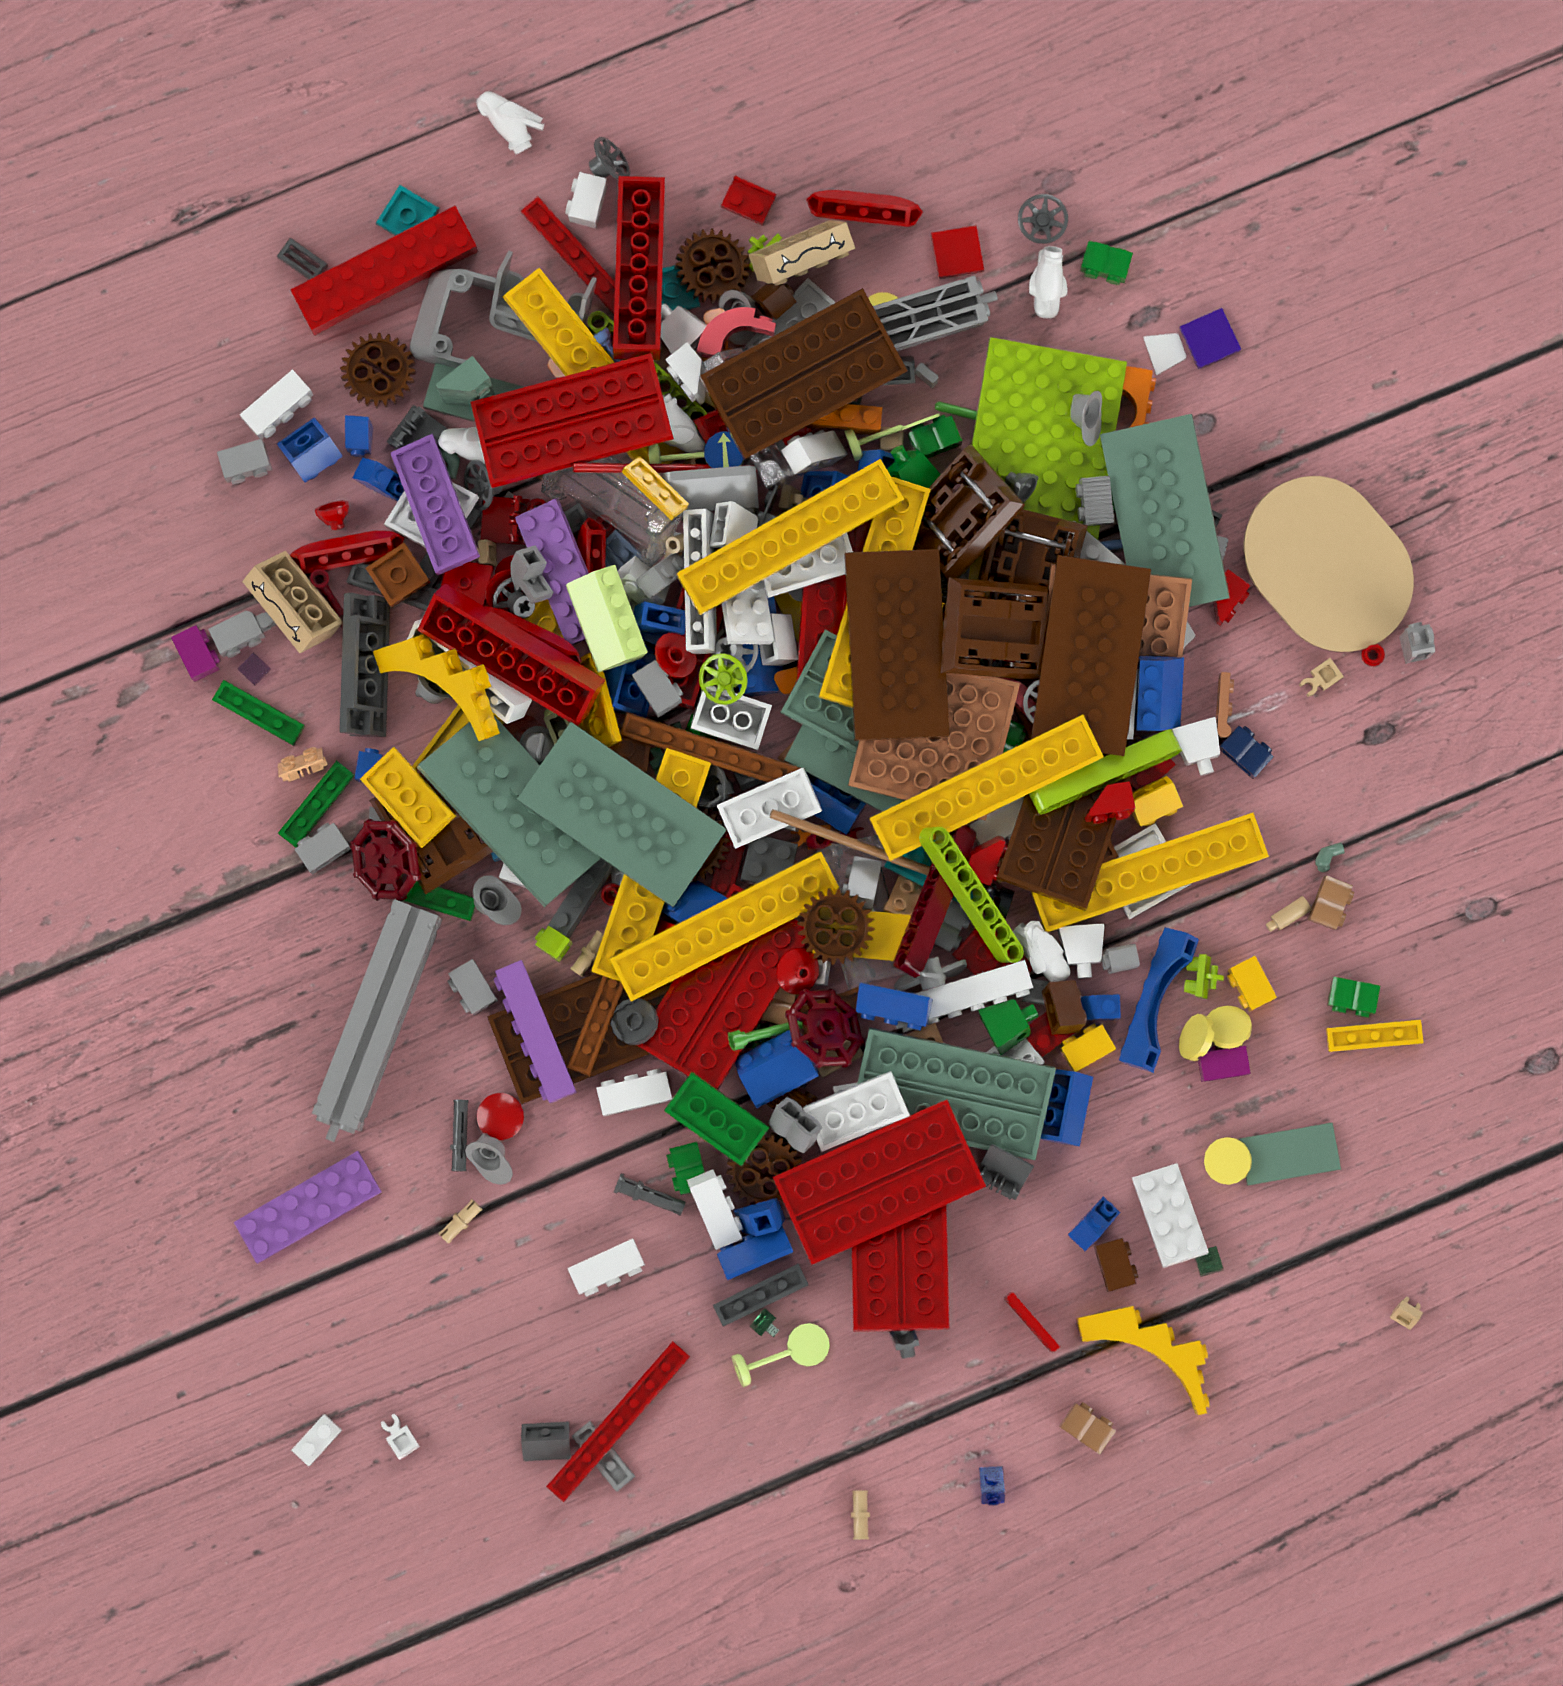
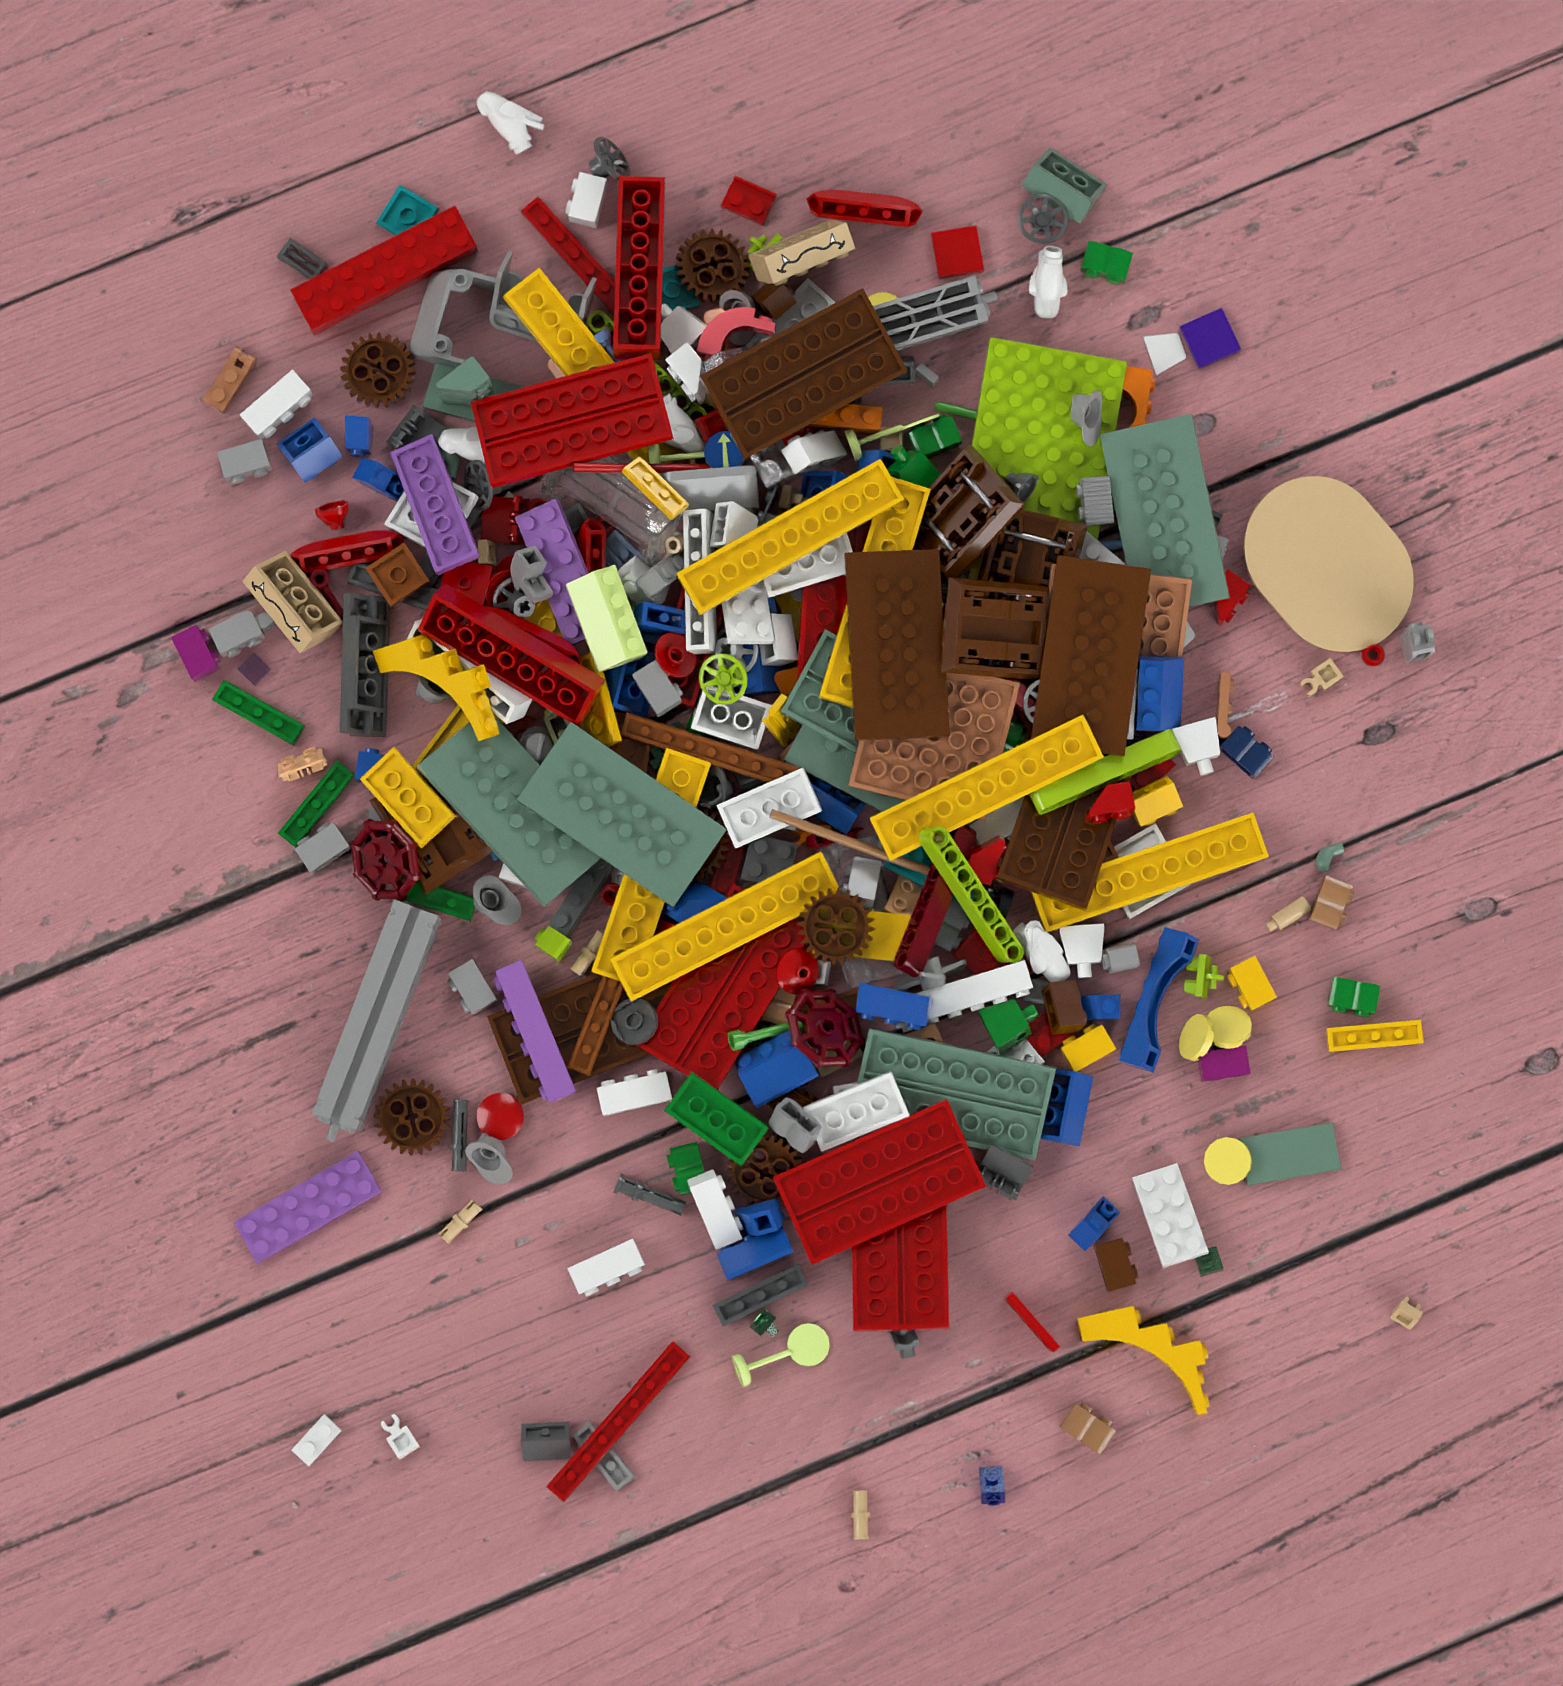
(229, 380): none -> nougat plate
(390, 1122): none -> reddish brown gear
(779, 725): none -> yellow plate
(1067, 182): none -> sand green slope

